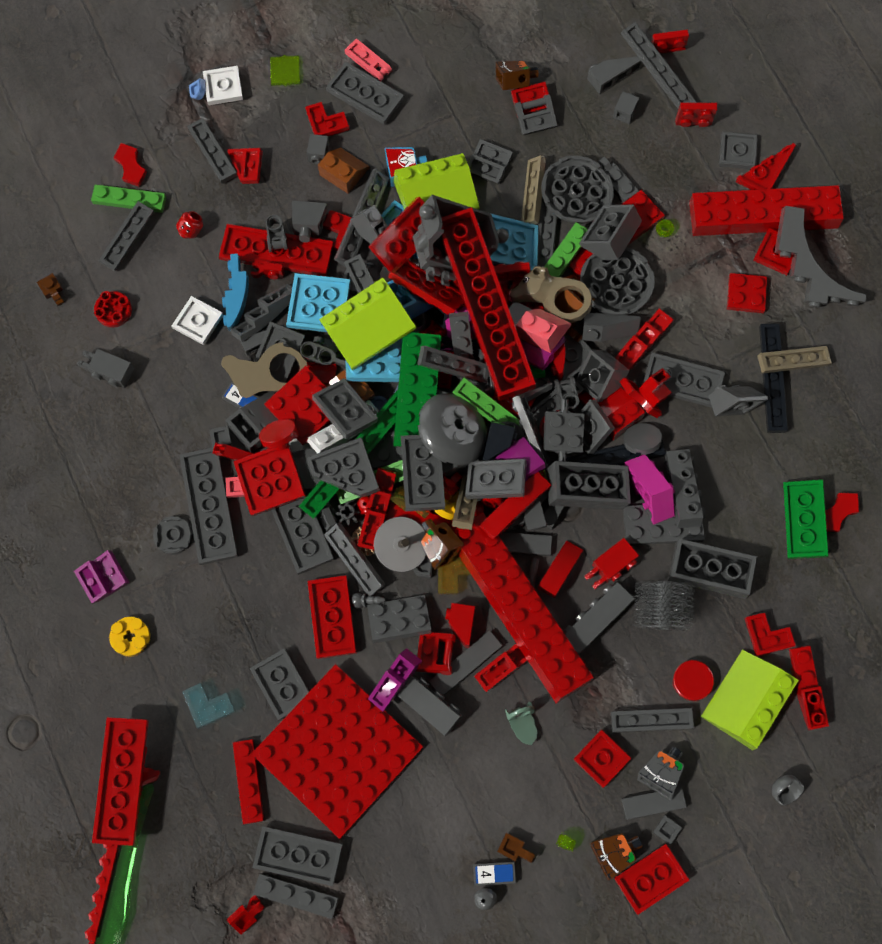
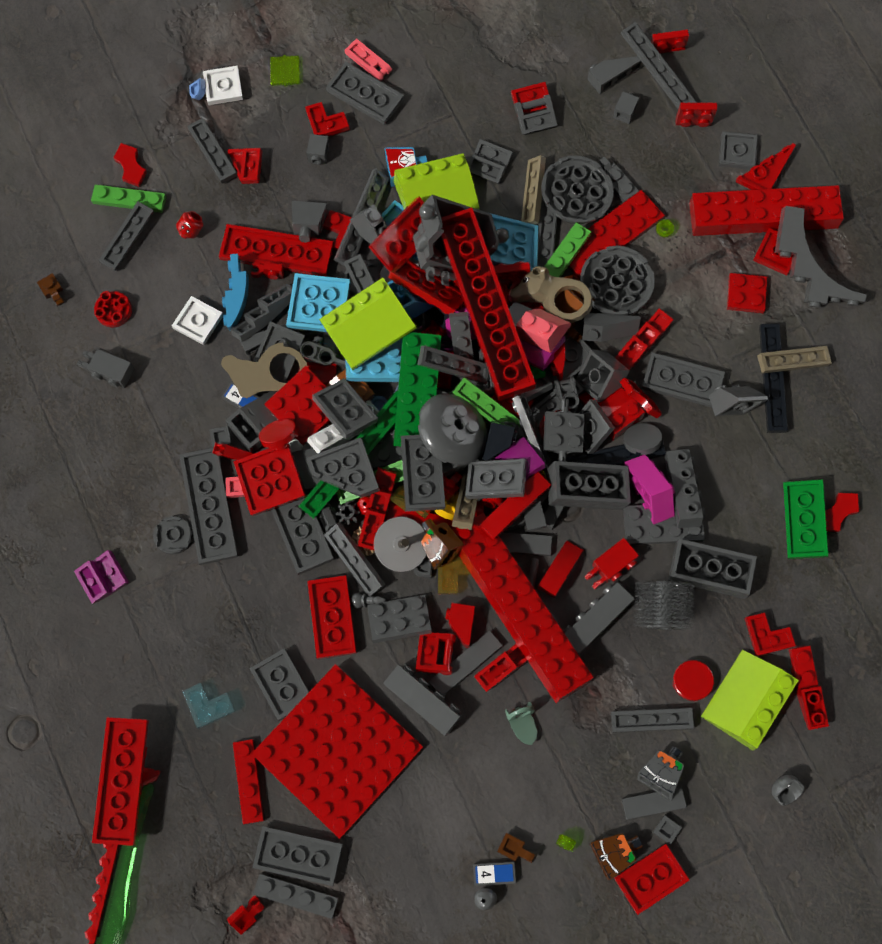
(120, 630): yellow plate -> none
(276, 236): dark grey piece -> none
(342, 169): dark orange slope -> none
(394, 679): magenta slope -> none
(514, 74): reddish brown torso -> none
(602, 758): red plate -> none
(611, 231): dark grey slope -> none
(654, 388): red piece -> none

